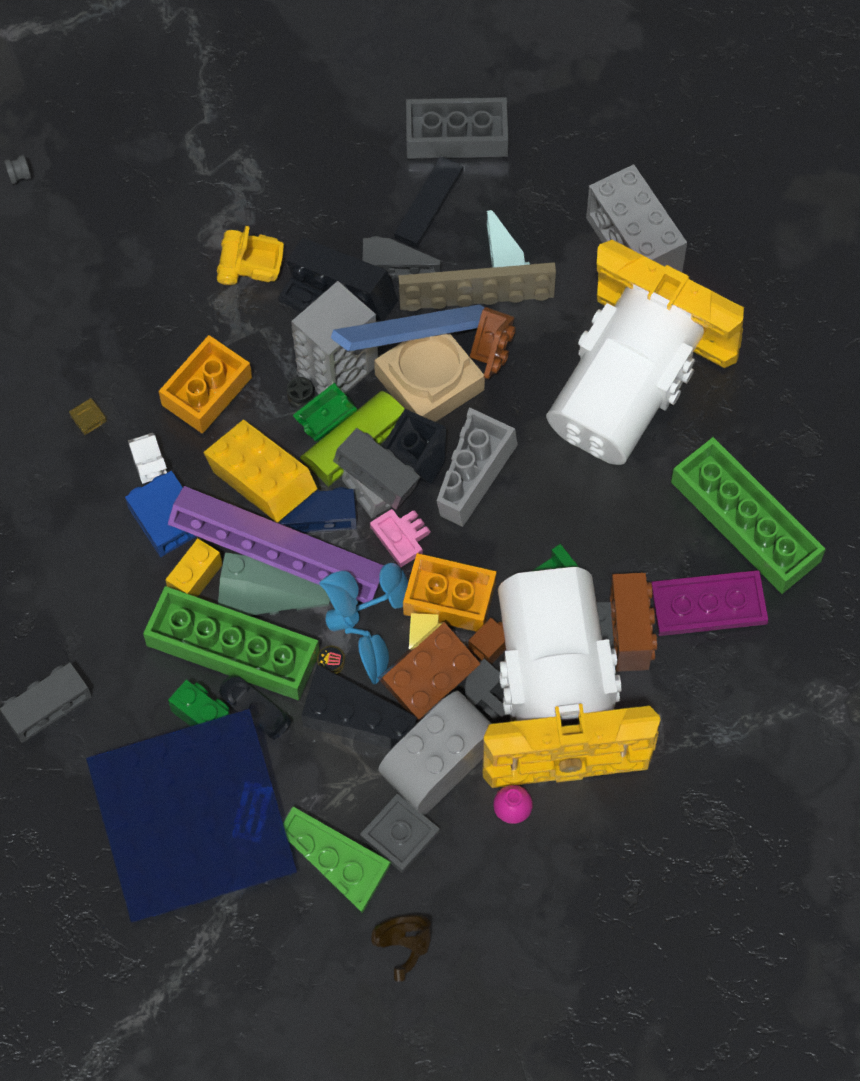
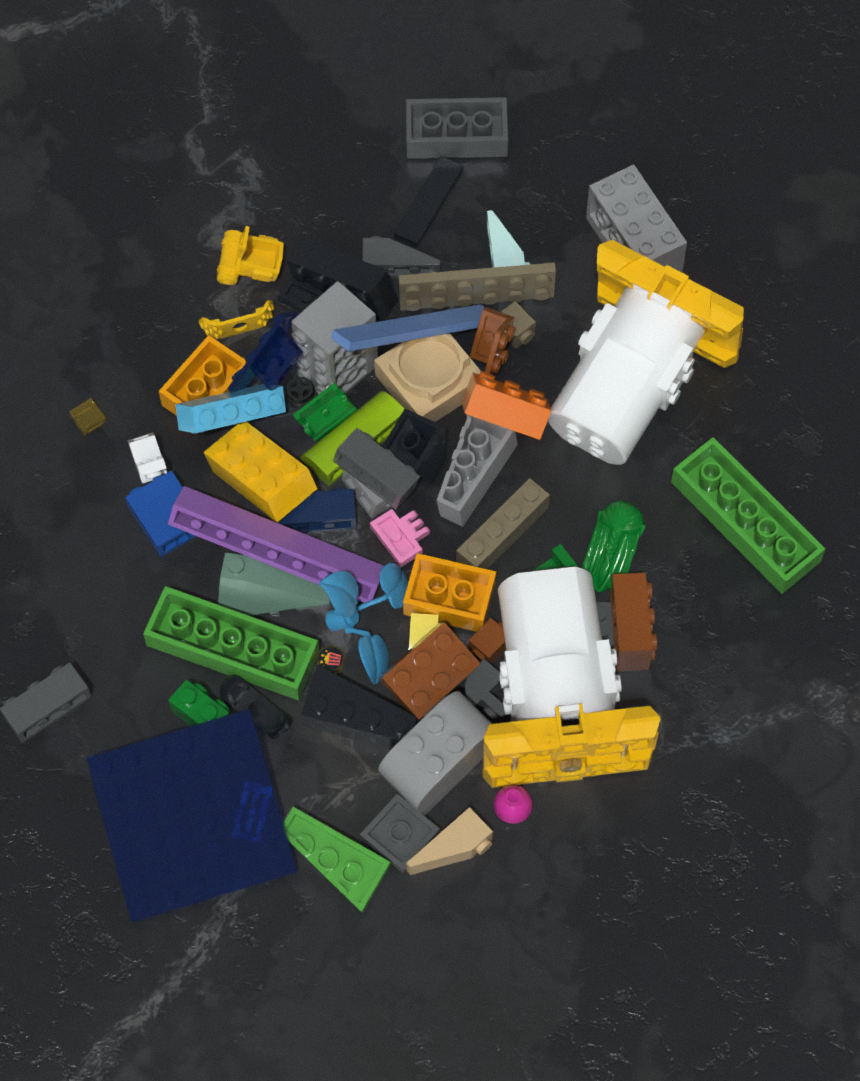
(17, 169): dark grey wheel -> none
(195, 569): yellow brick -> none
(226, 328): none -> yellow piece
(229, 408): none -> medium azure brick
(271, 358): none -> clear blue bracket
(394, 933): dark brown helmet -> none
(454, 844): none -> tan slope
(504, 526): none -> dark tan brick
(506, 404): none -> orange brick
(523, 322): none -> dark tan brick
(613, 542): none -> green hair
(709, 603): magenta plate -> none

